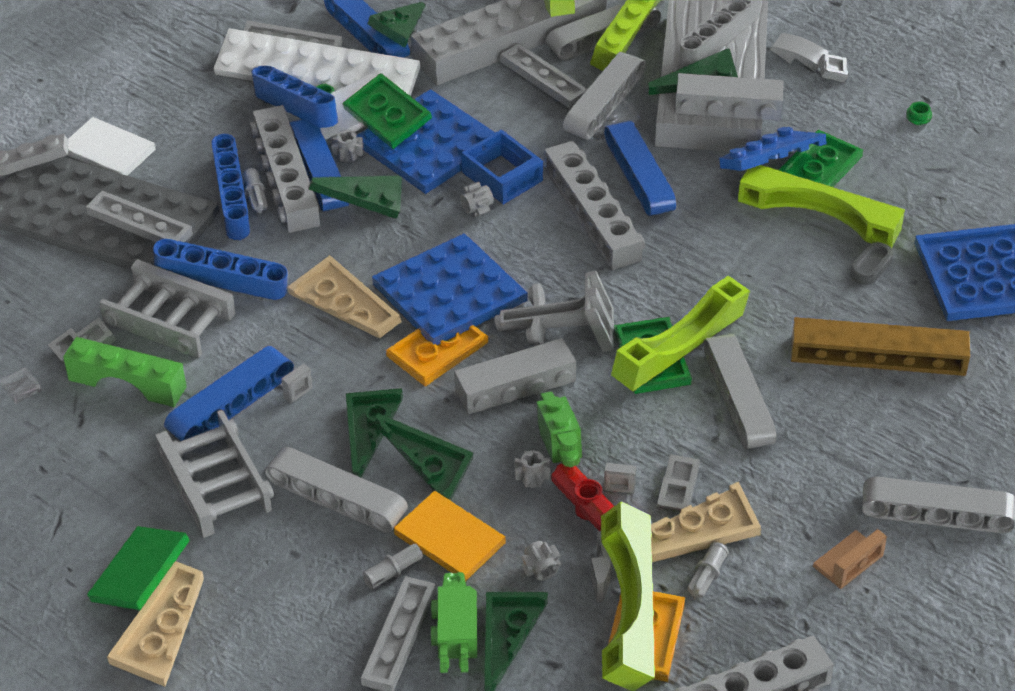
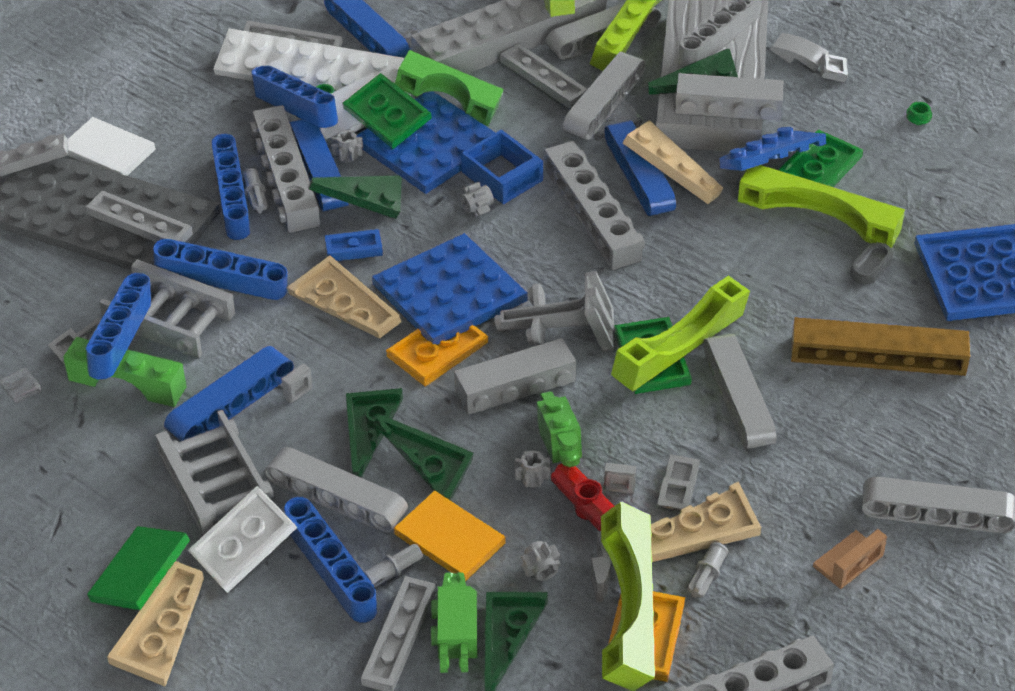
(118, 326): none -> blue beam
(242, 539): none -> white tile
(332, 560): none -> blue beam
(354, 245): none -> blue plate
(398, 23): dark green wing -> none
(421, 74): none -> bright green arch
(666, 156): none -> tan wing

